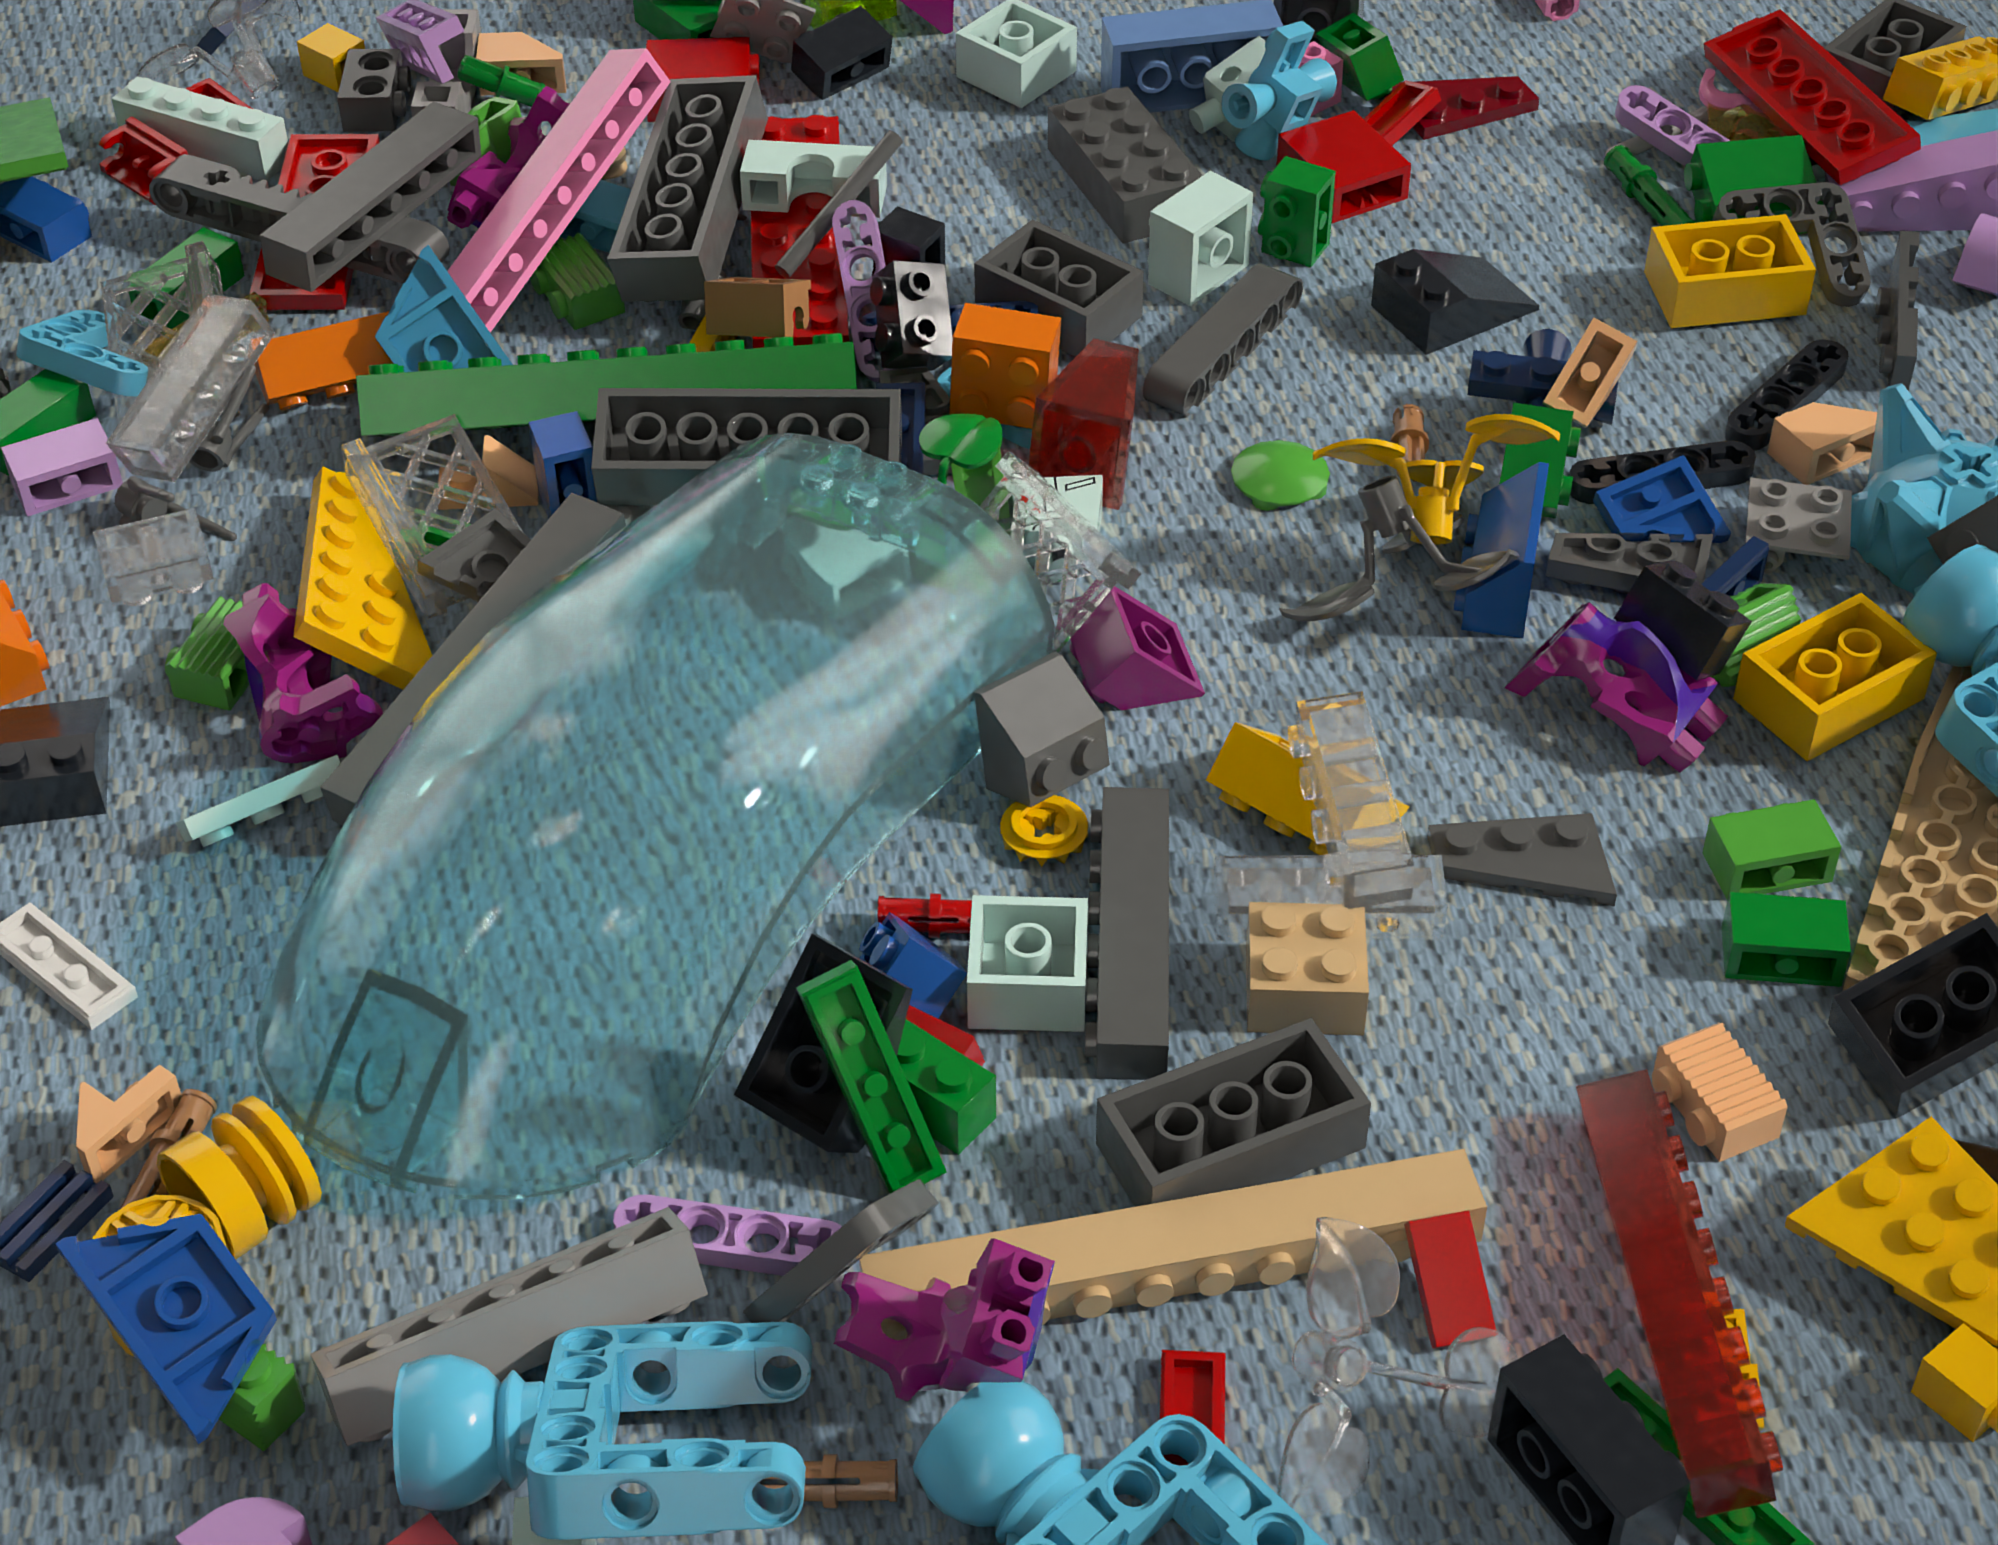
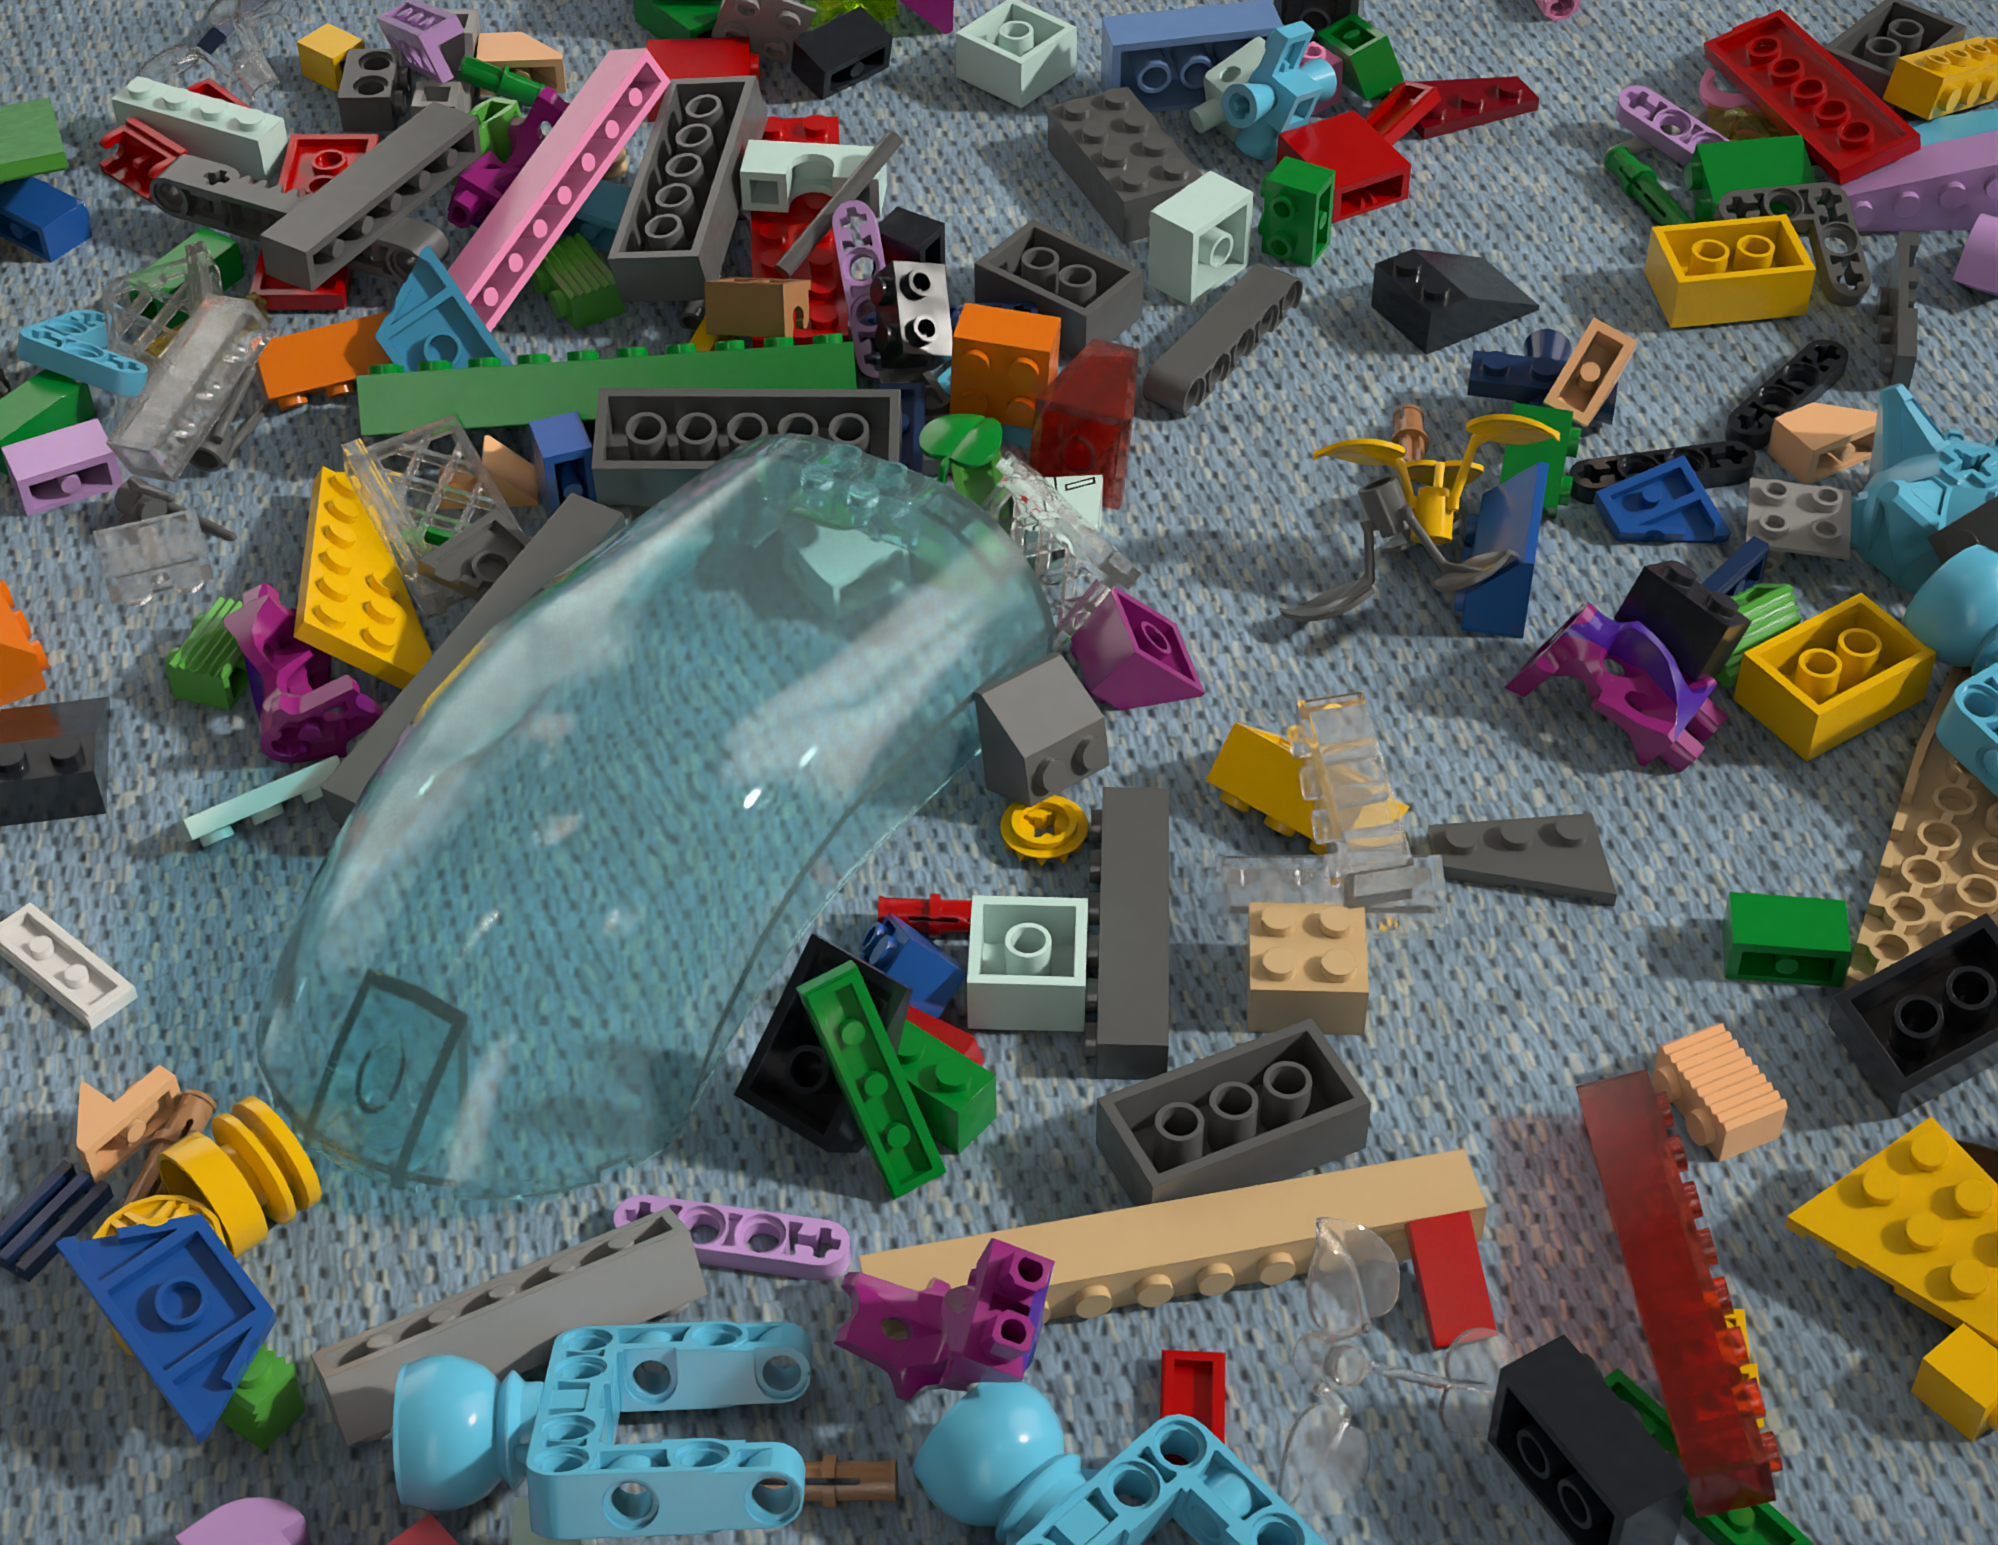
(859, 1236): dark grey beam -> none
(1279, 474): bright green dish -> none
(1616, 564): dark grey wing -> none
(1771, 848): bright green brick -> none

